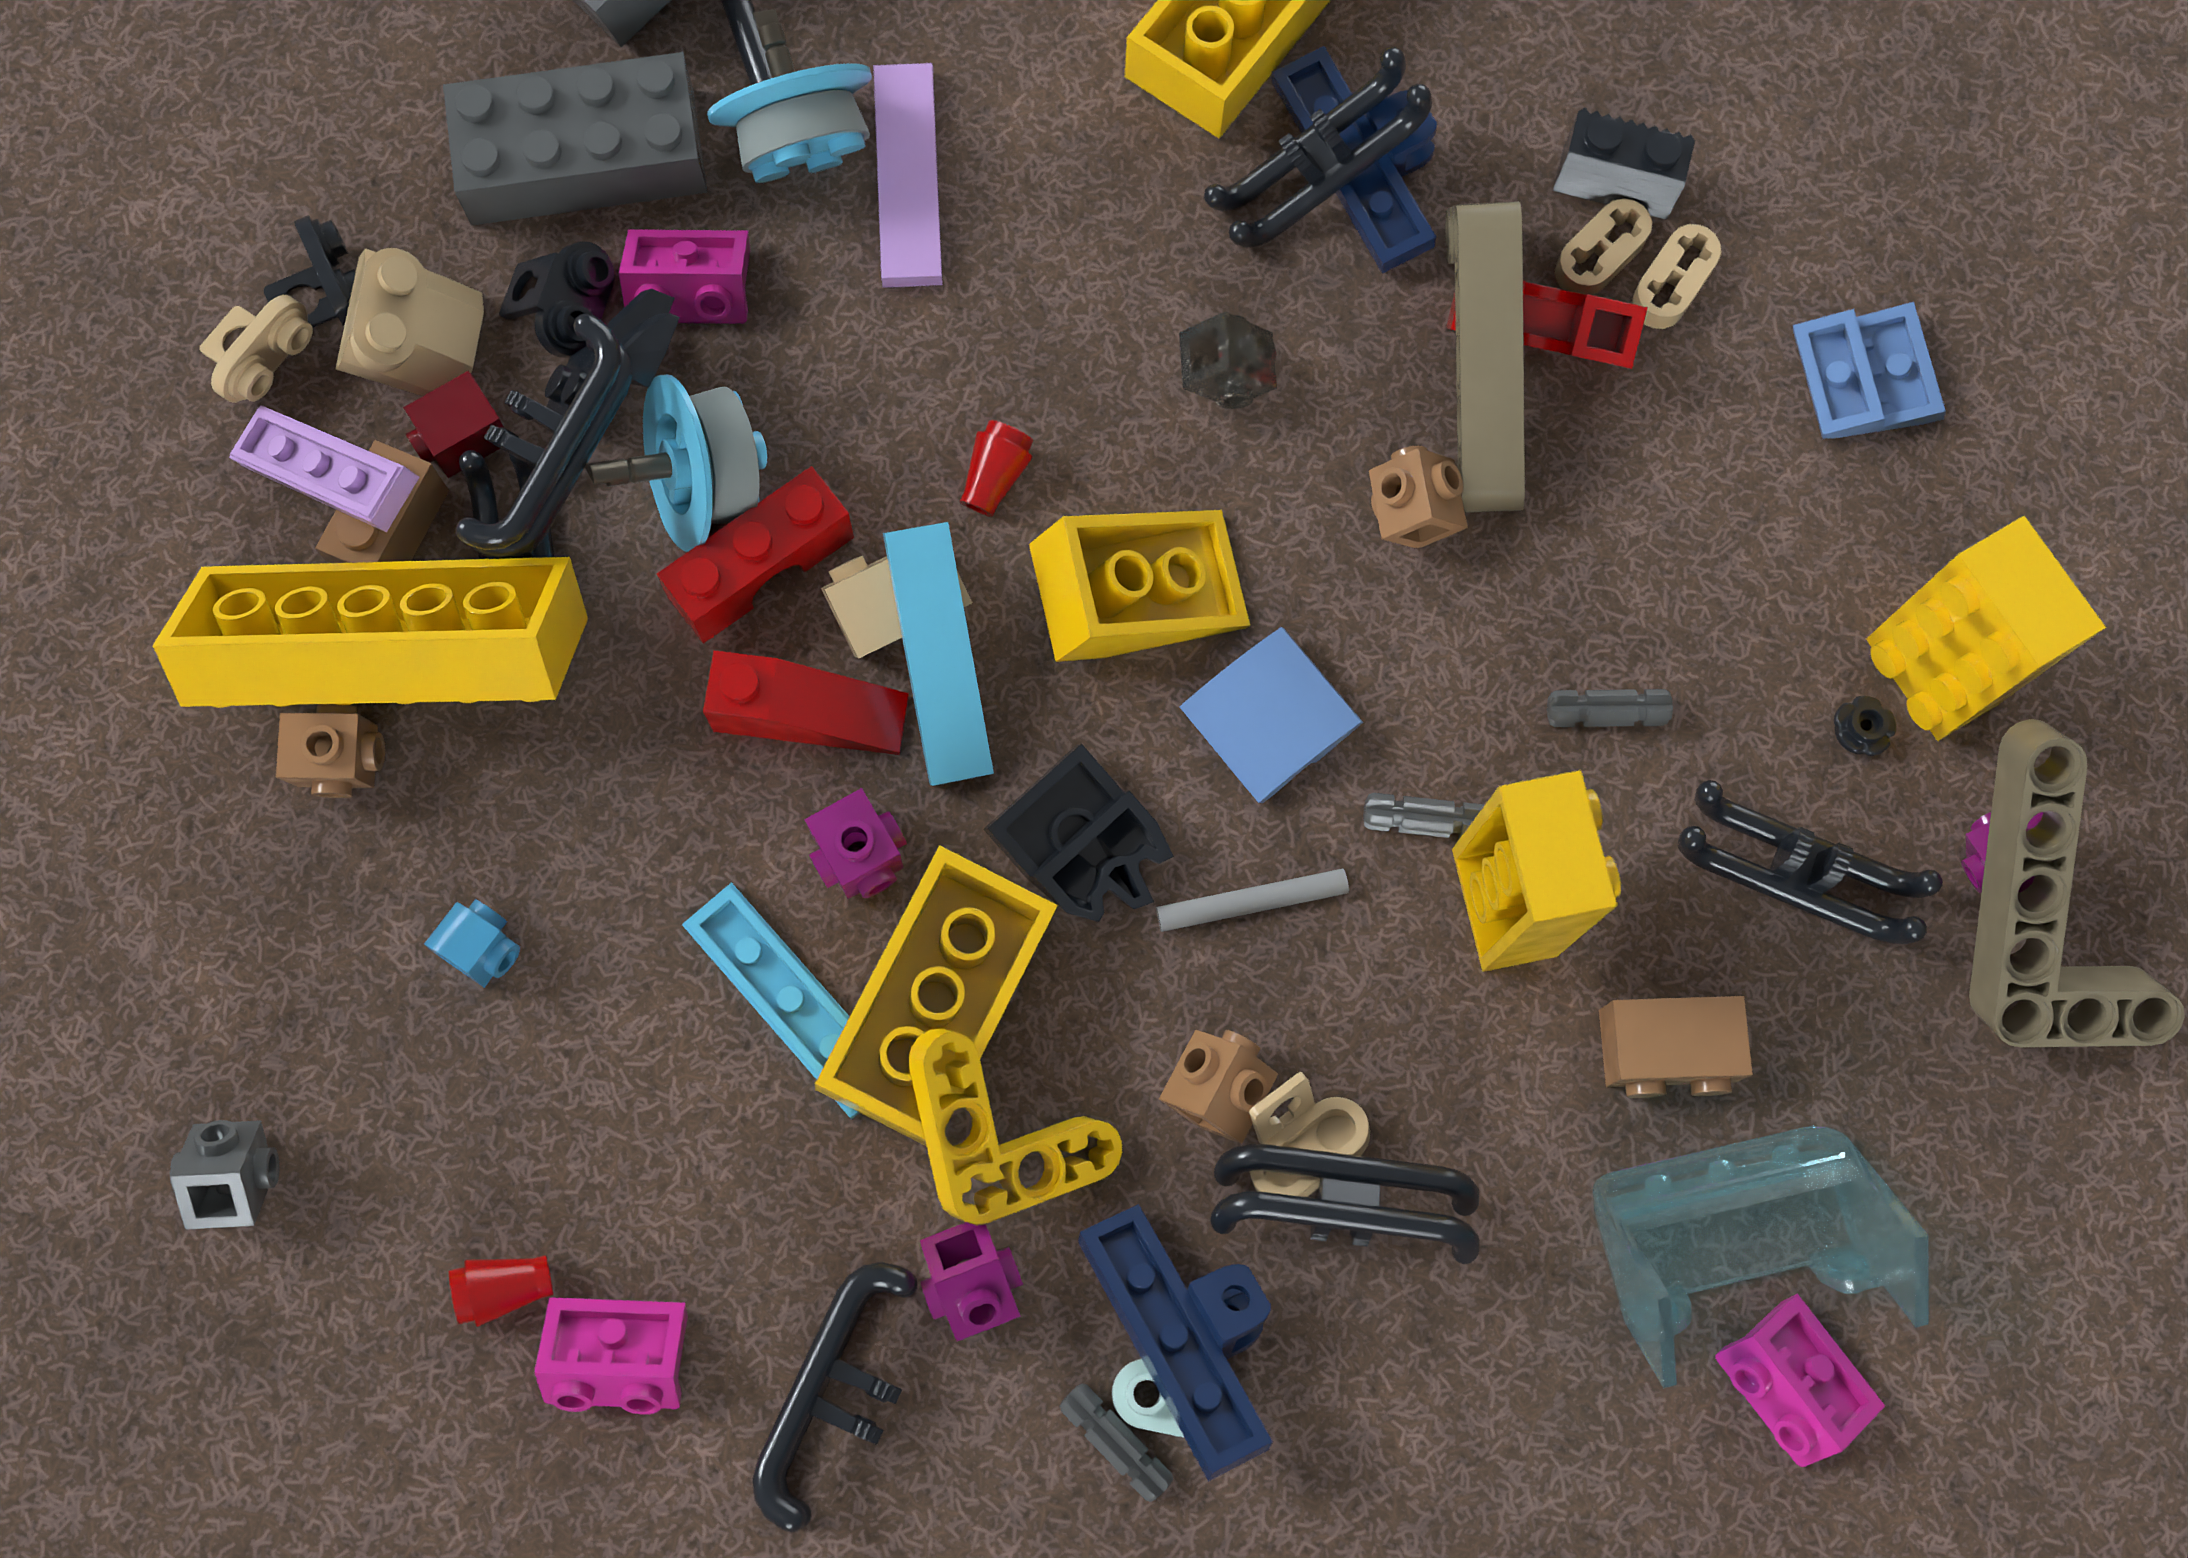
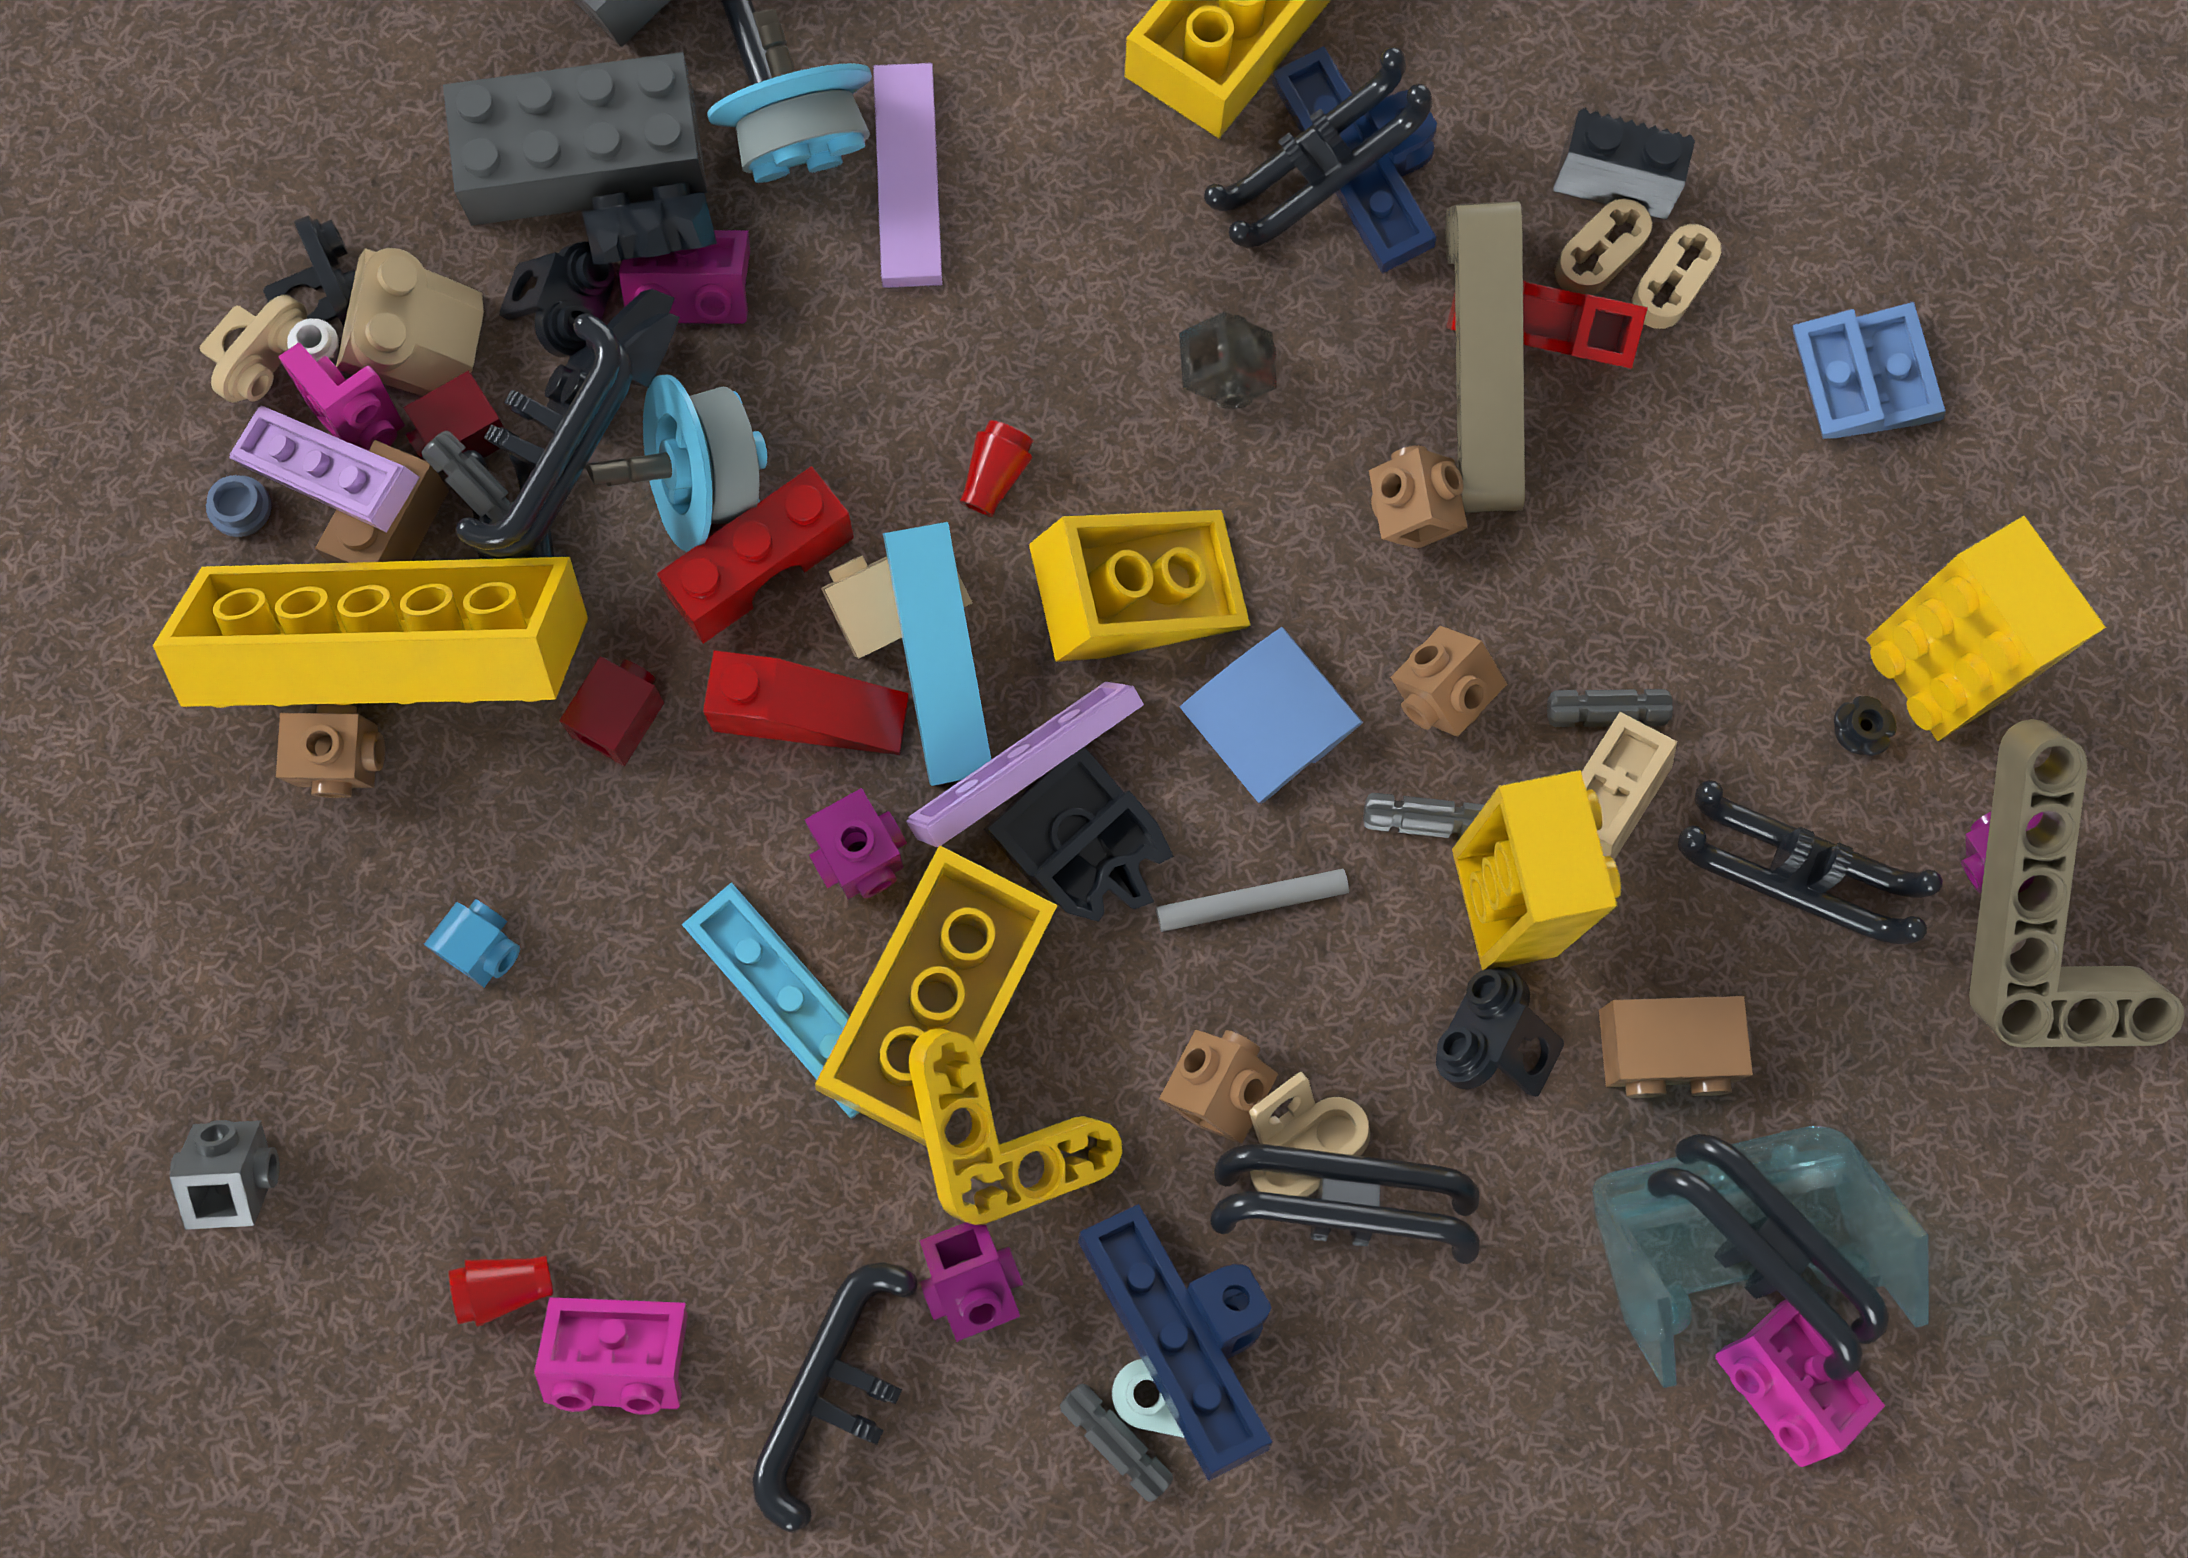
(238, 505): none -> sand blue plate
(317, 338): none -> white pin
(350, 408): none -> dark pink bracket
(467, 477): none -> dark grey axle
(613, 709): none -> dark red brick
(650, 227): none -> black plate
(1023, 763): none -> lavender tile
(1448, 681): none -> medium nougat brick
(1490, 1031): none -> black bracket
(1626, 777): none -> tan hinge
(1778, 1248): none -> black piece

